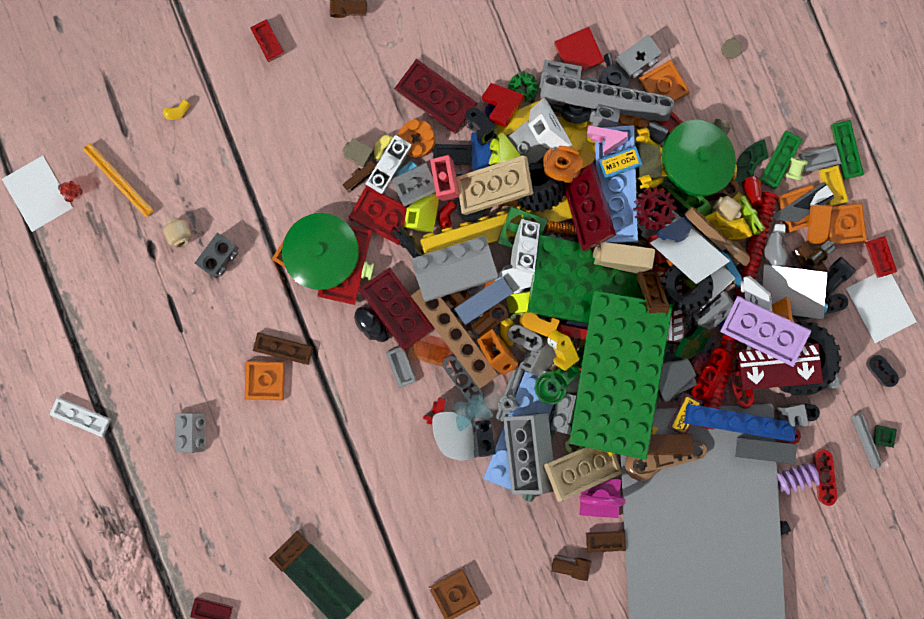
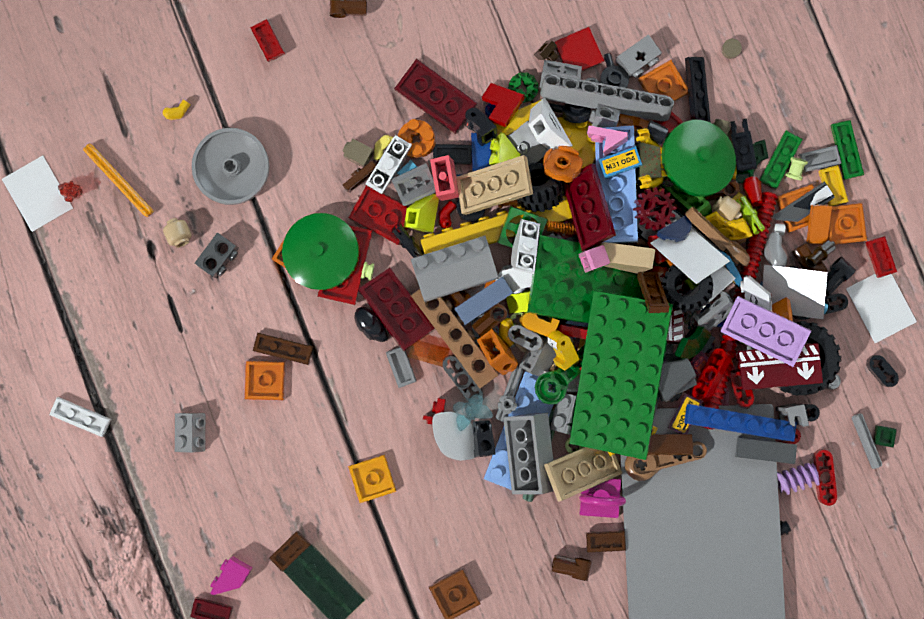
(230, 166): none -> light grey dish
(232, 576): none -> dark pink slope
(372, 478): none -> light orange tile
(546, 51): none -> dark brown tile
(594, 258): none -> bright pink slope
(697, 88): none -> black tile
(743, 147): none -> black hinge

